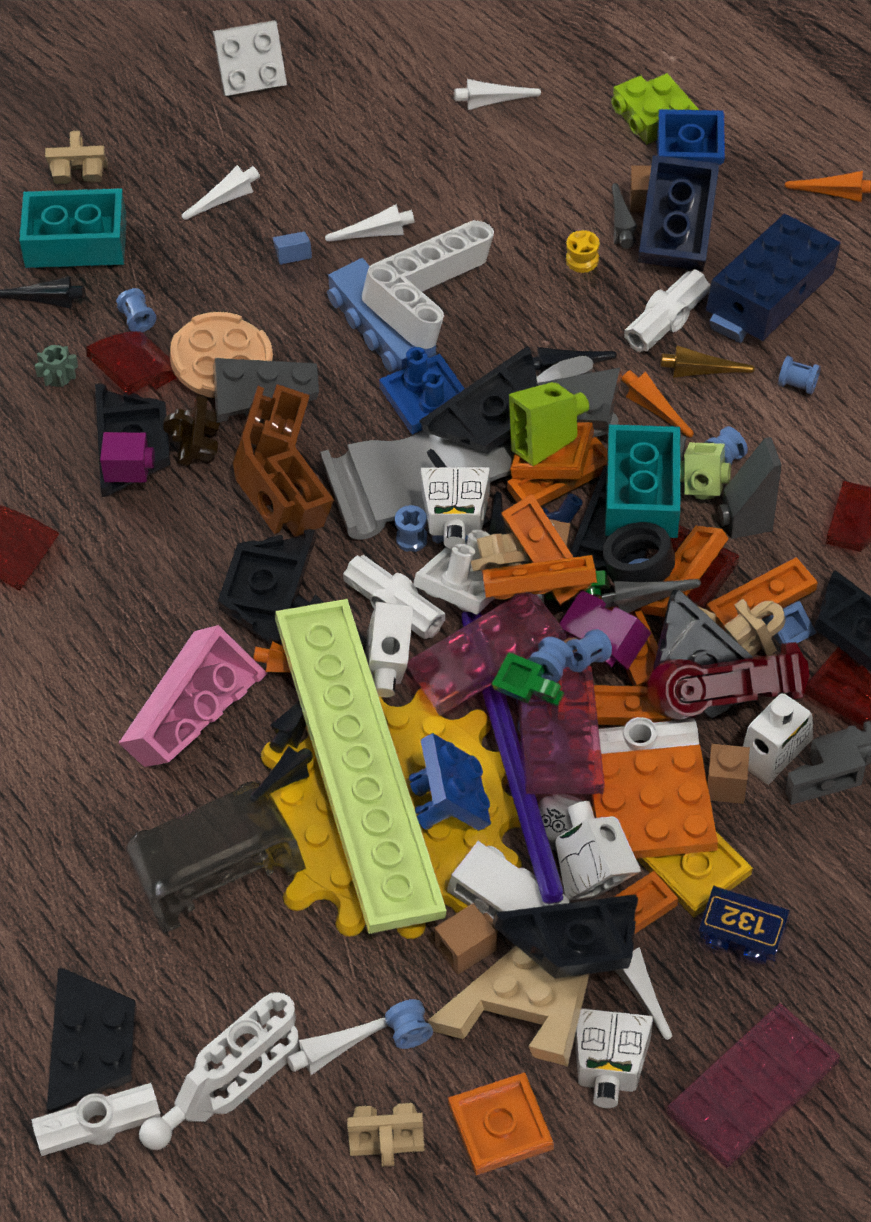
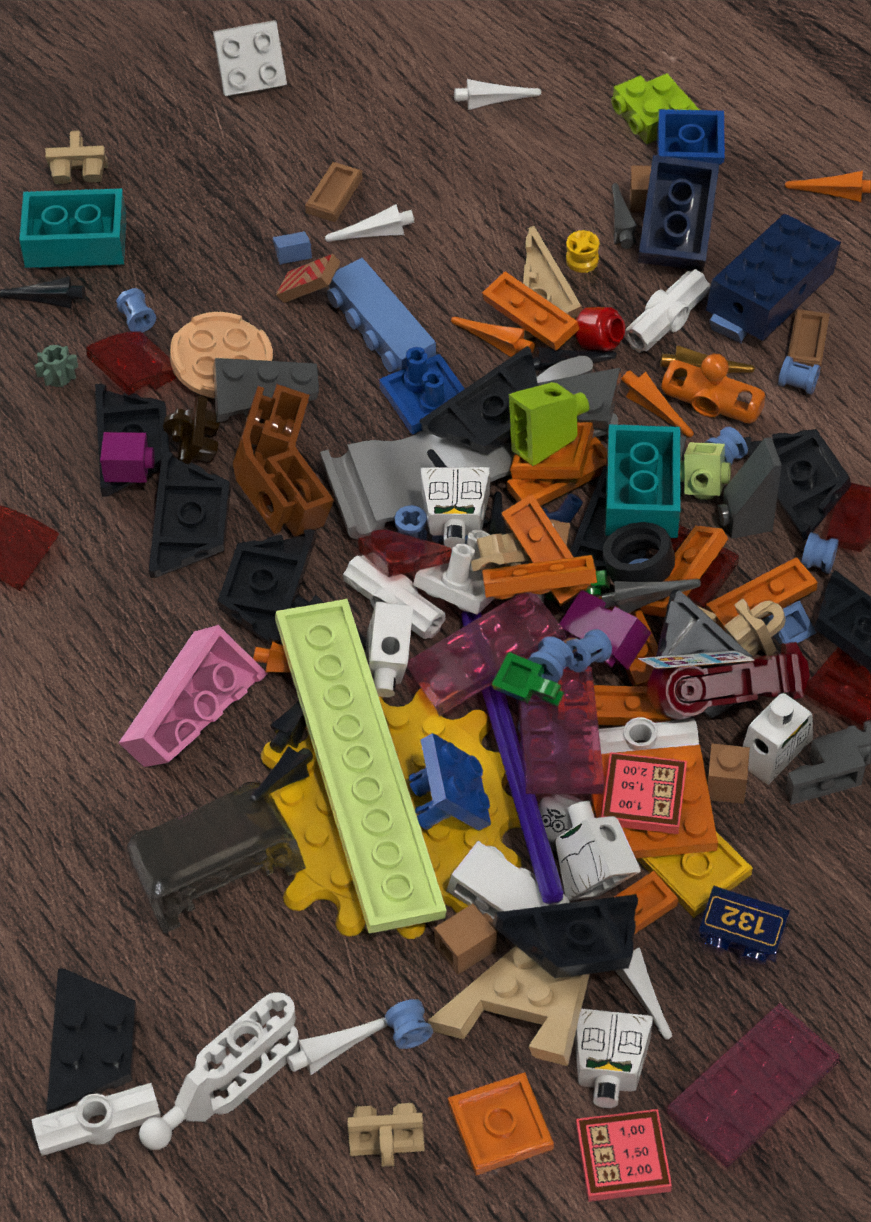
(188, 516): none -> black wing
(231, 187): white piece -> none
(308, 278): none -> medium nougat tile
(333, 192): none -> medium nougat tile
(397, 282): white beam -> none
(401, 553): none -> clear red wing
(507, 339): none -> orange piece
(530, 311): none -> orange plate
(546, 278): none -> tan wing
(600, 328): none -> red head
(623, 1155): none -> tile
(644, 792): none -> tile
(695, 659): none -> sticker
(712, 390): none -> orange piece
(808, 337): none -> medium nougat tile
(809, 478): none -> black wing
(819, 552): none -> medium blue wheel

